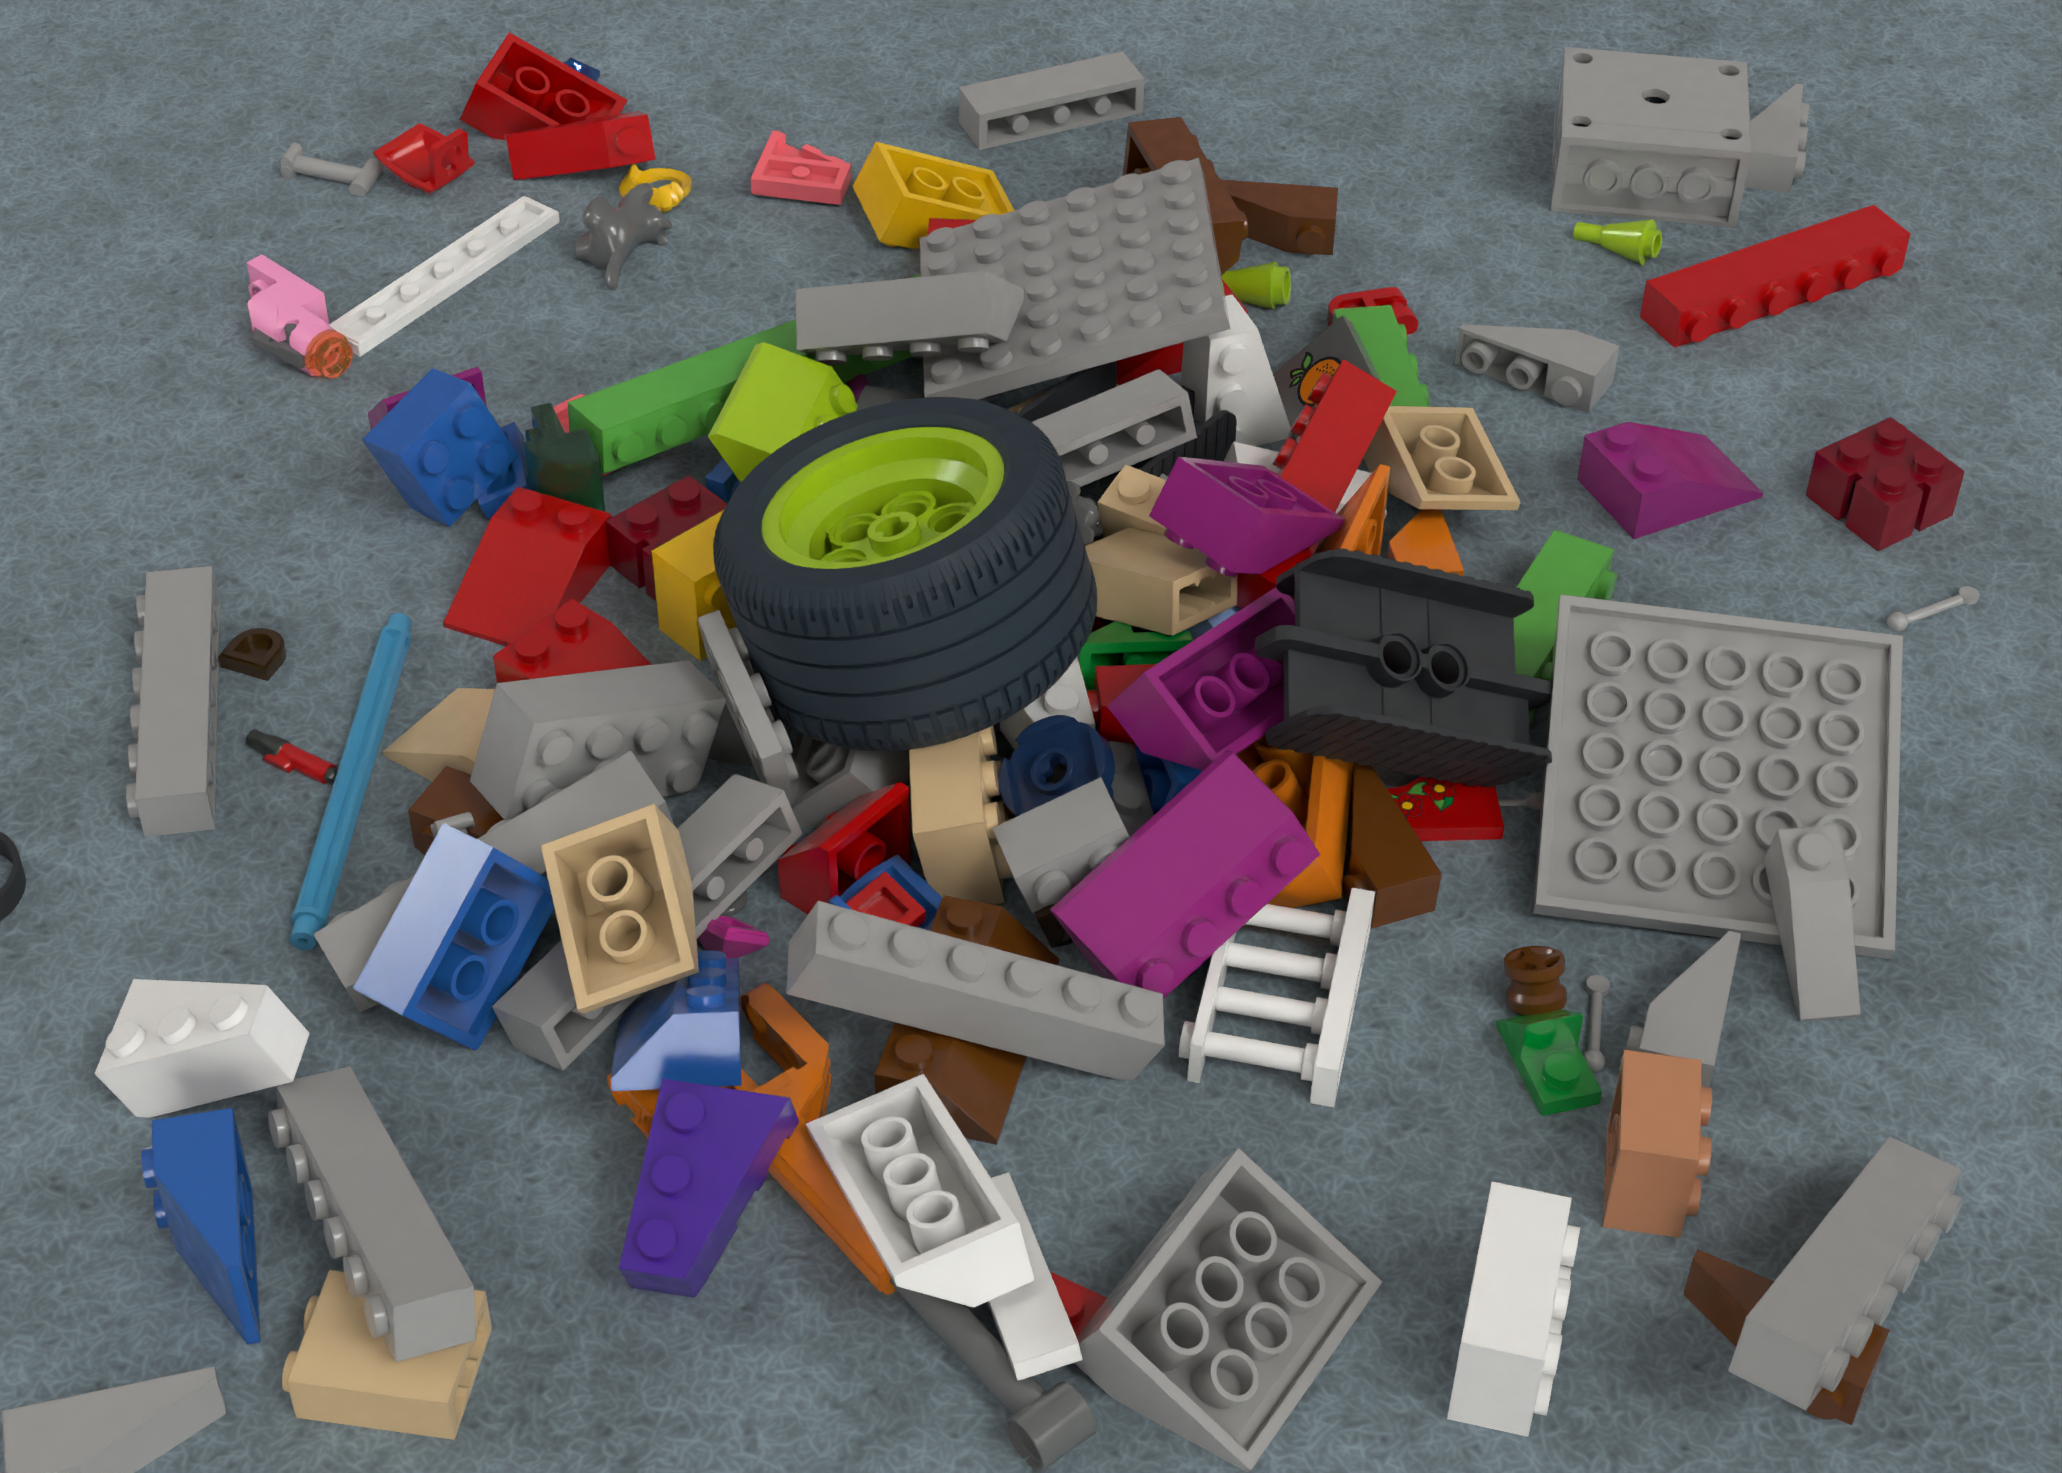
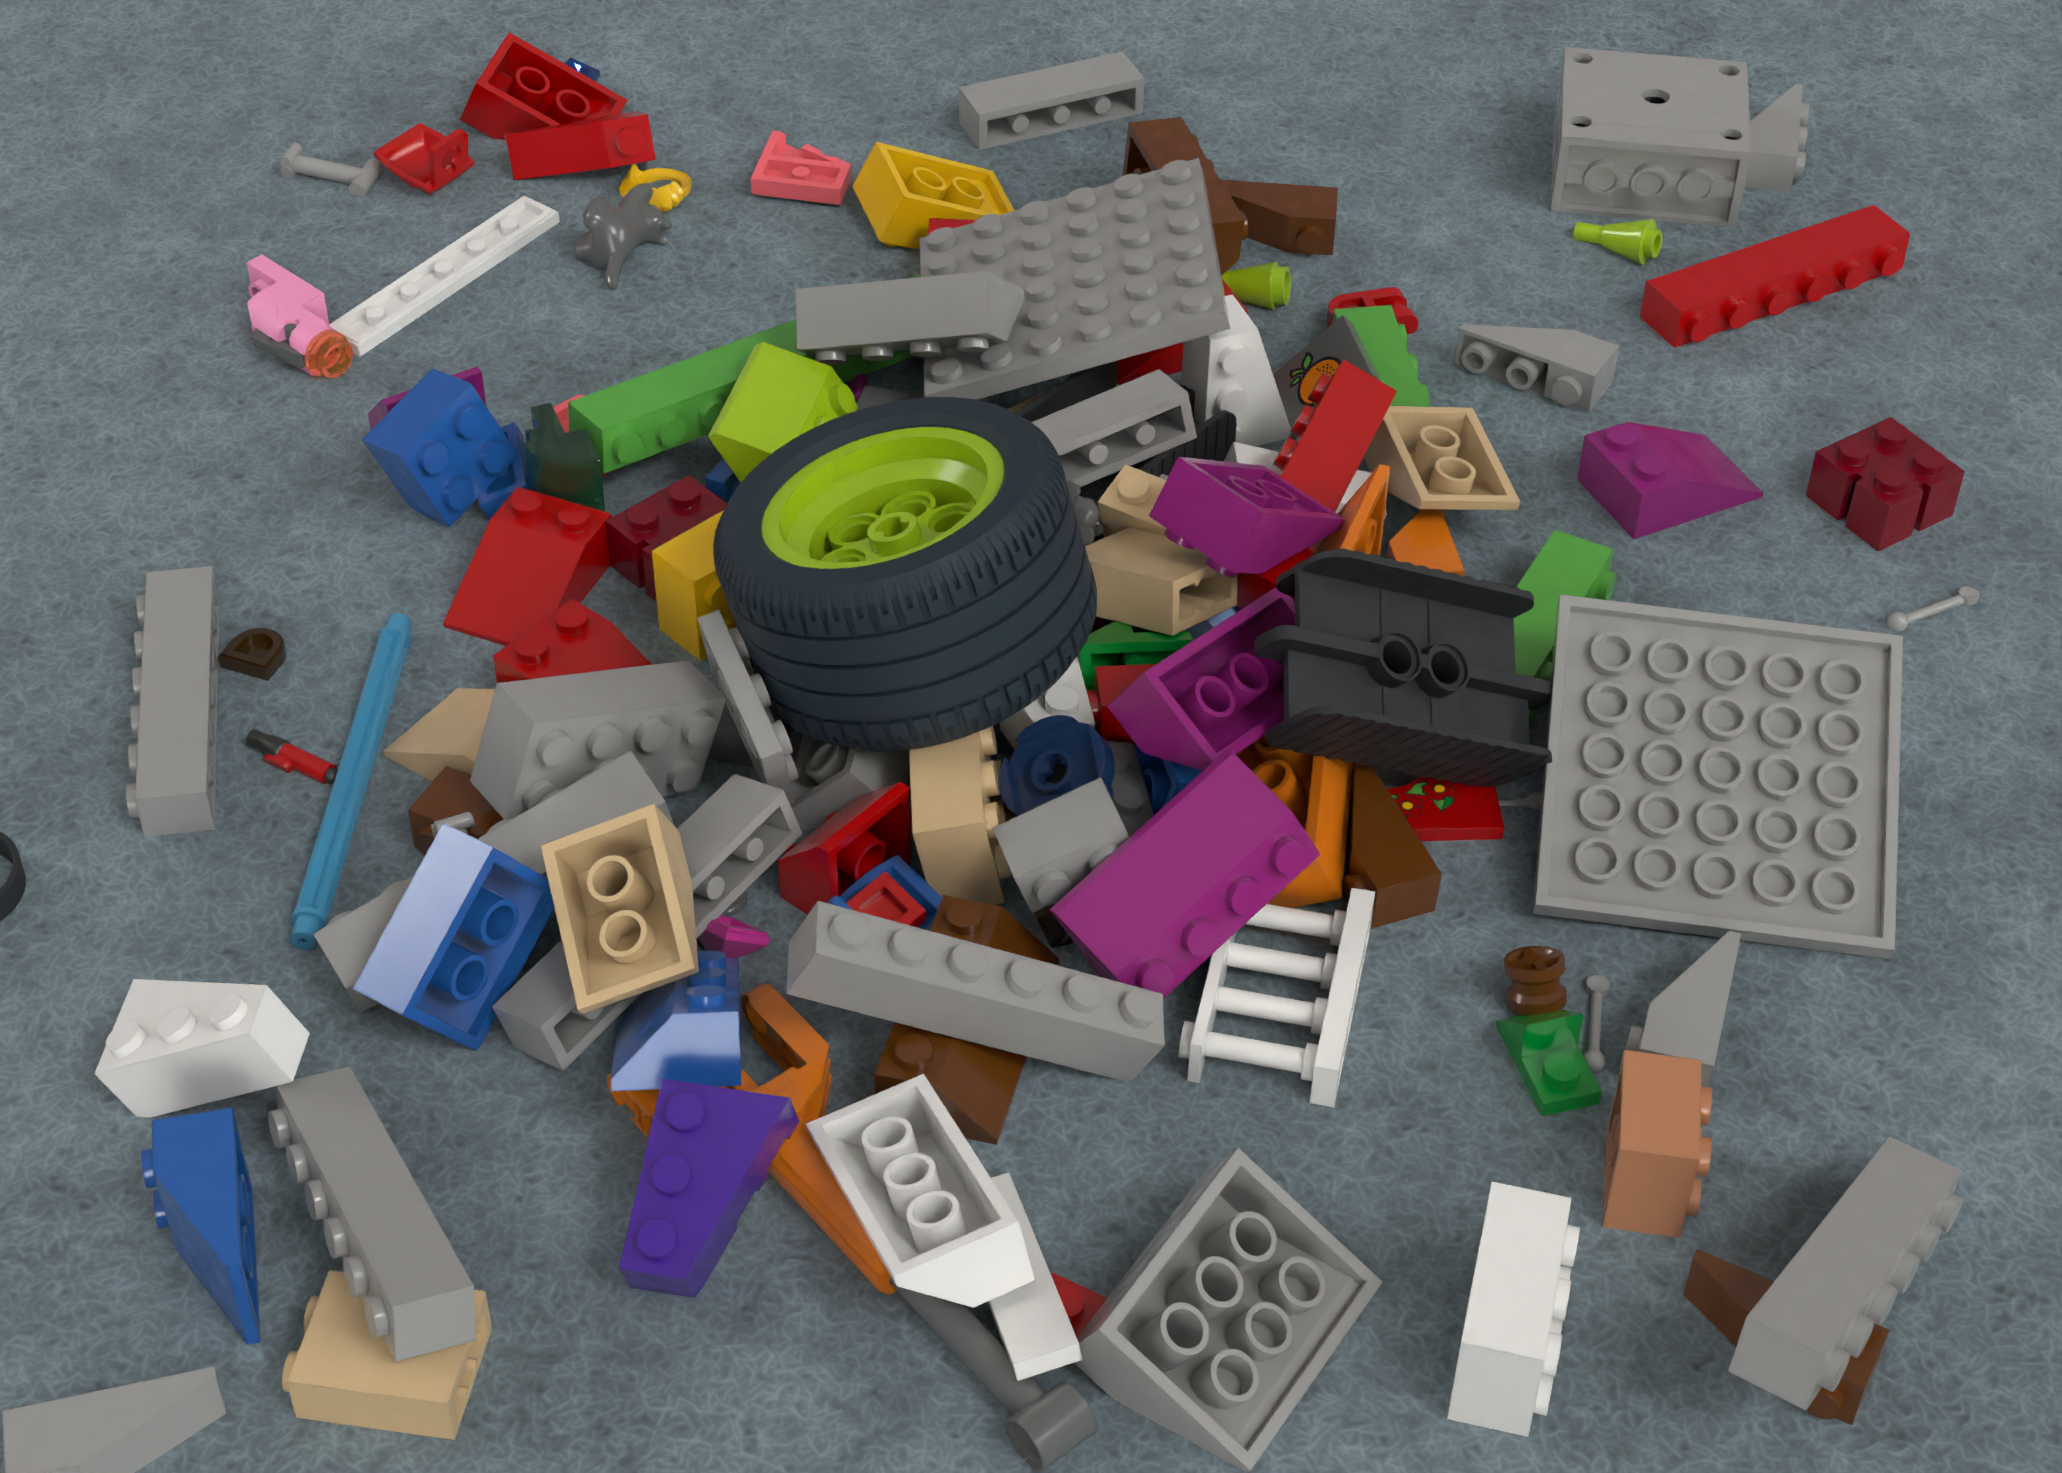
(1815, 921): light grey slope -> none

